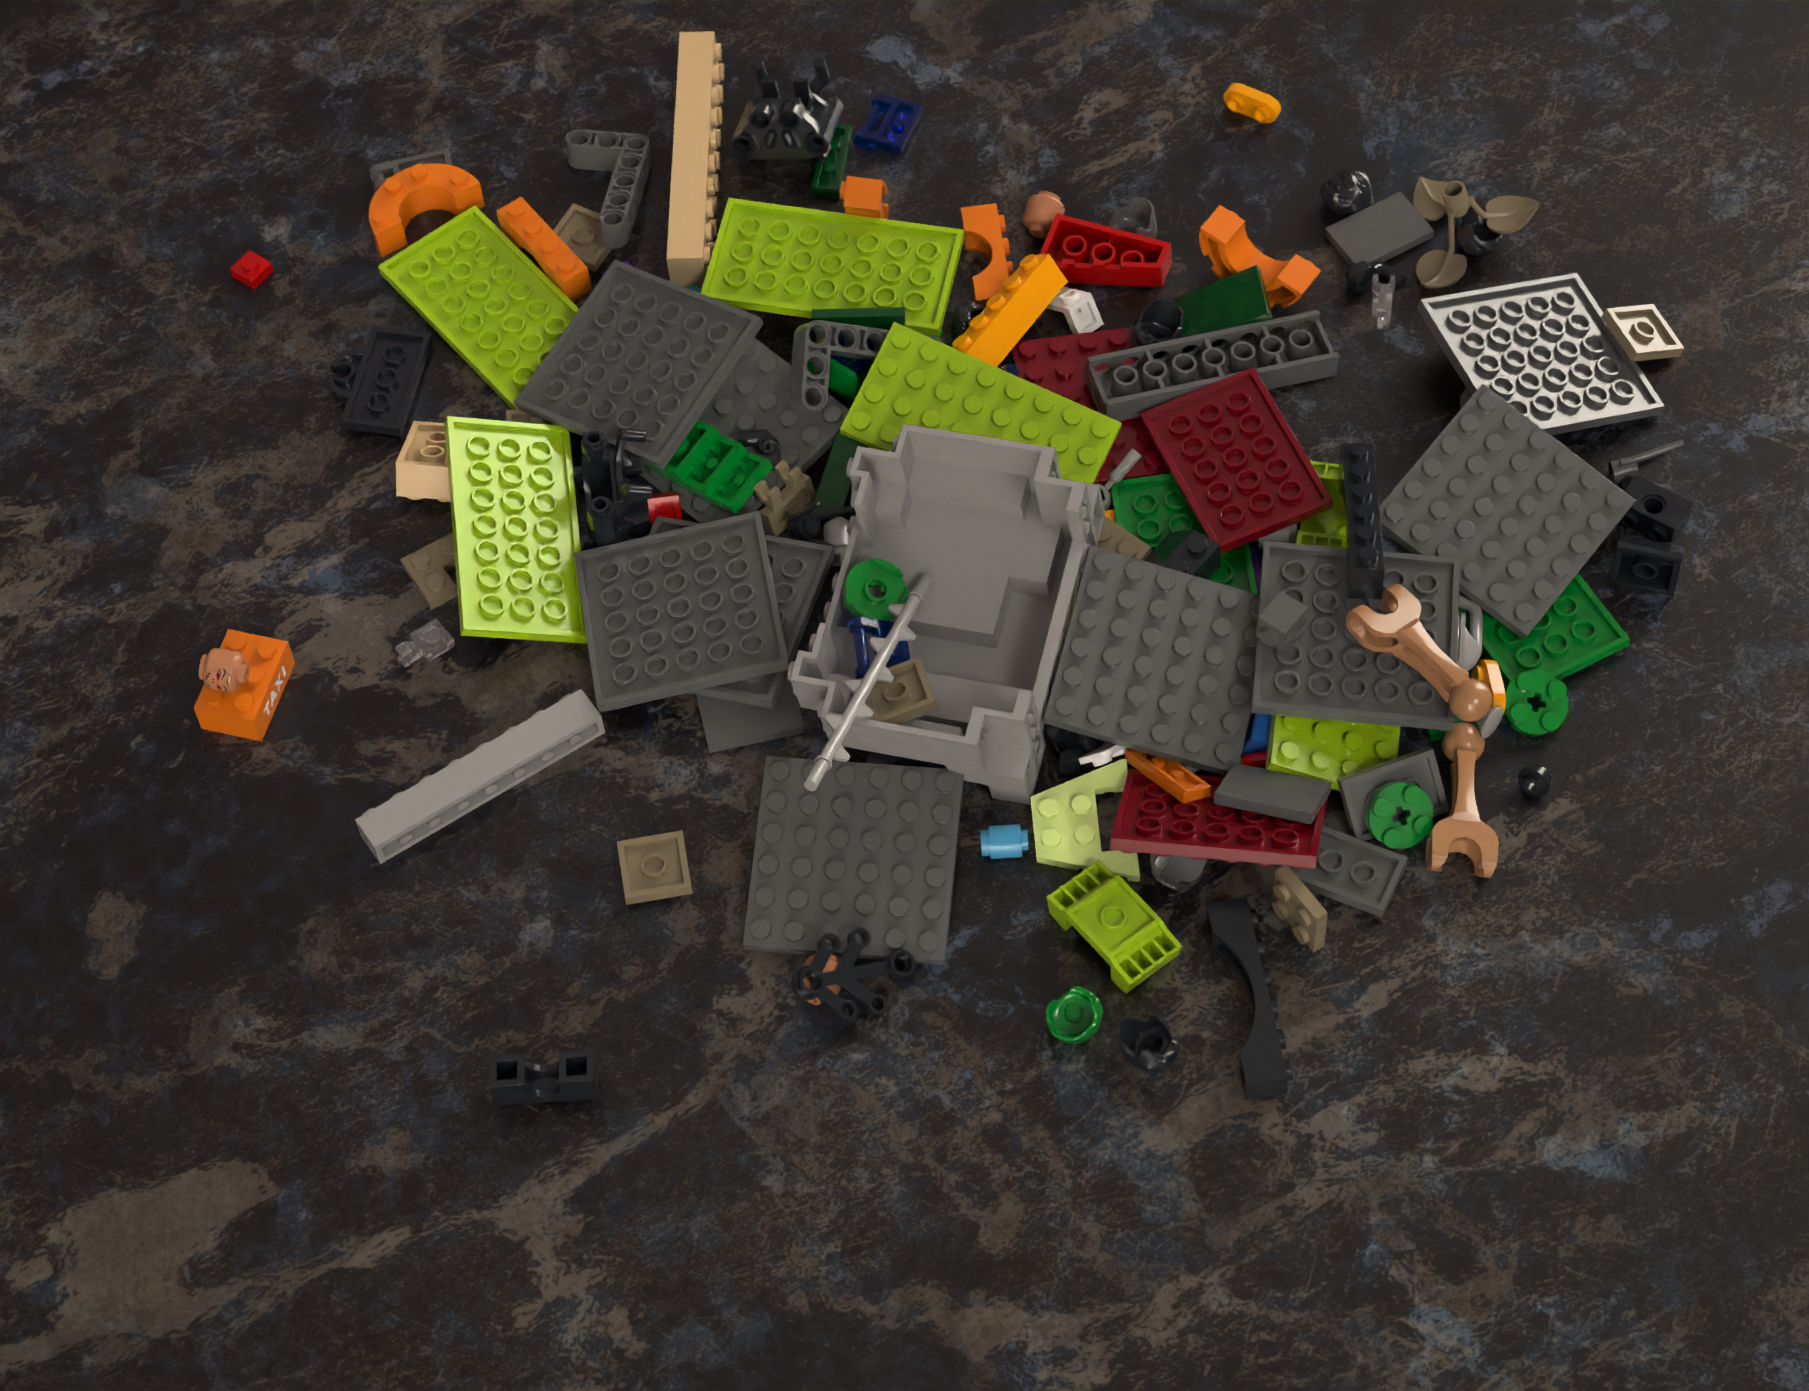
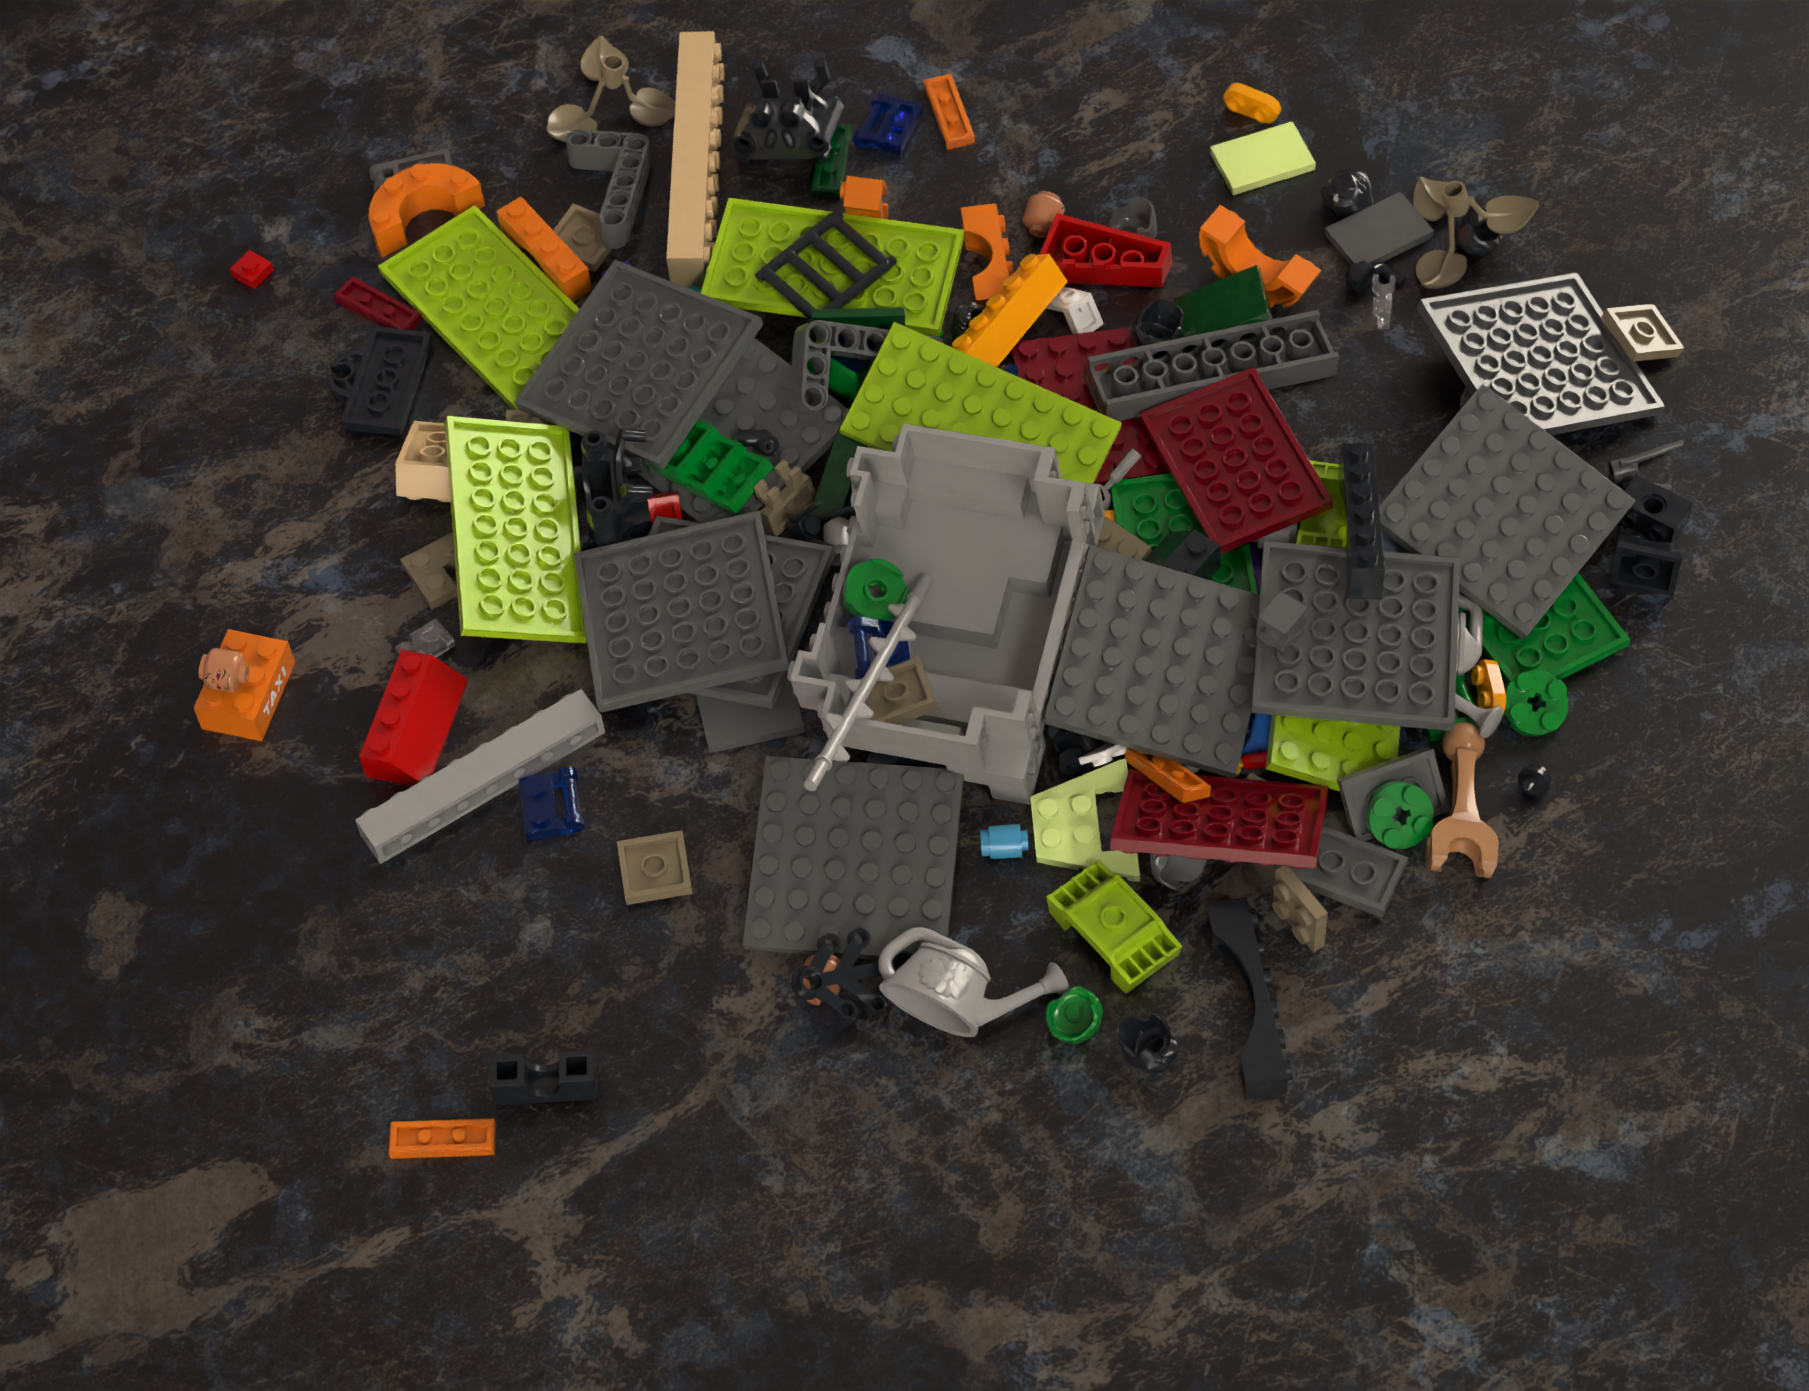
(376, 305): none -> dark red tile
(412, 719): none -> red slope
(442, 1138): none -> orange tile
(540, 804): none -> clear blue plate
(609, 66): none -> dark tan plant
(813, 238): none -> black bar
(948, 983): none -> light grey piece
(949, 111): none -> orange tile
(1262, 158): none -> yellowish green tile
(1272, 793): dark grey tile -> none
(1407, 639): medium nougat piece -> none

